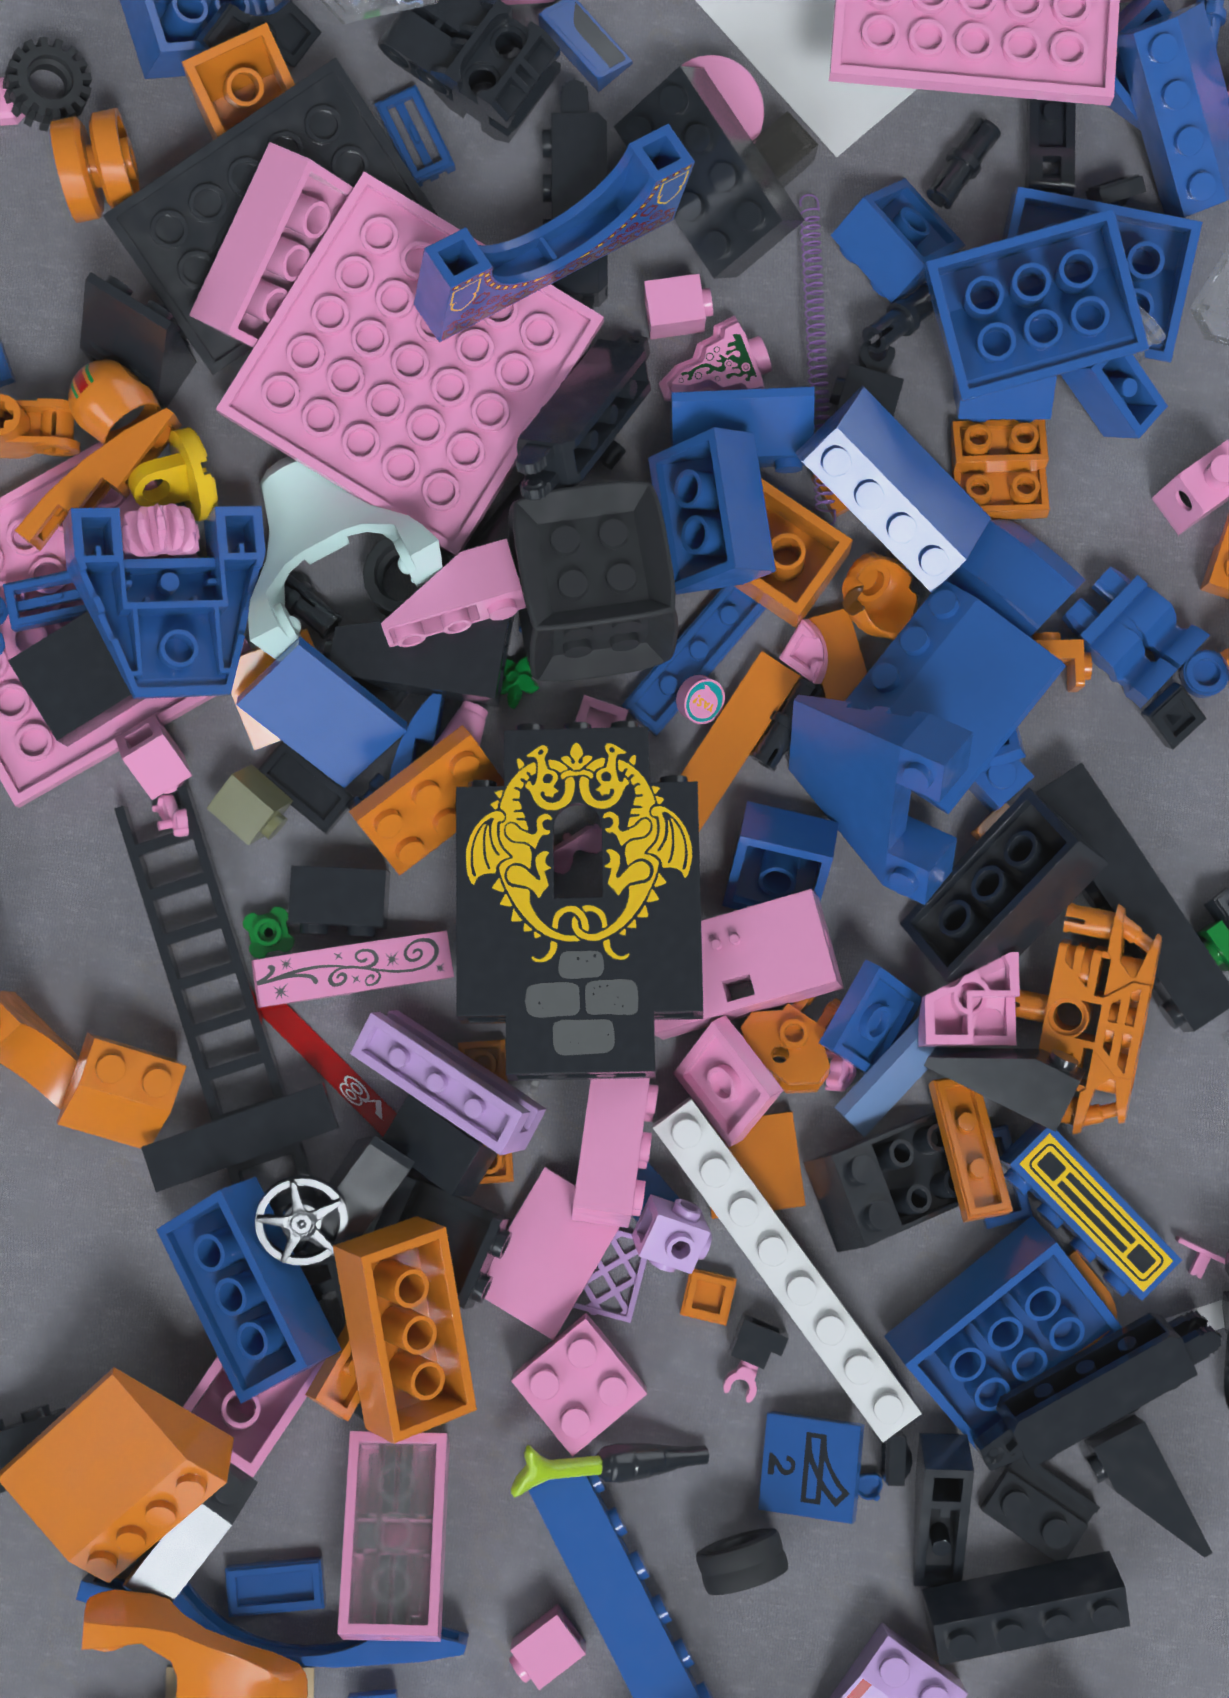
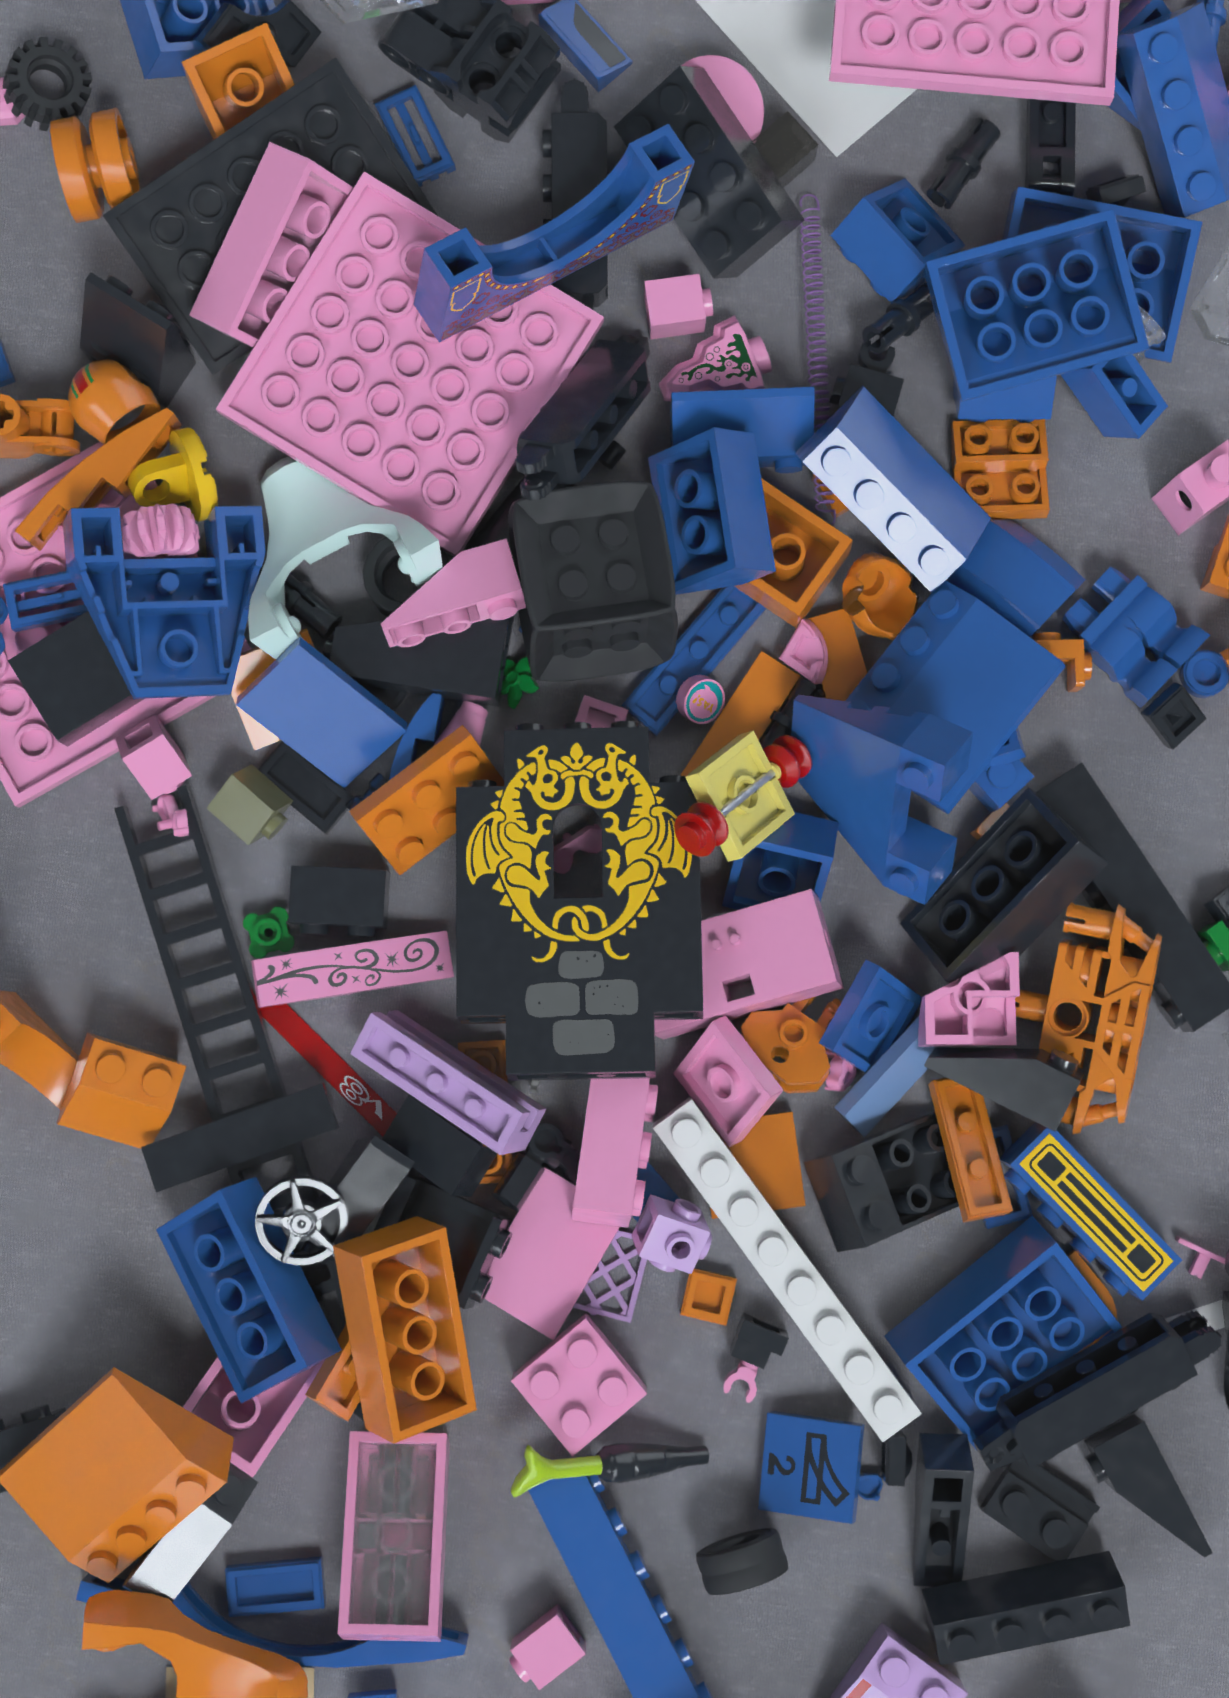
(525, 1170): none -> black bar
(741, 795): none -> light yellow plate

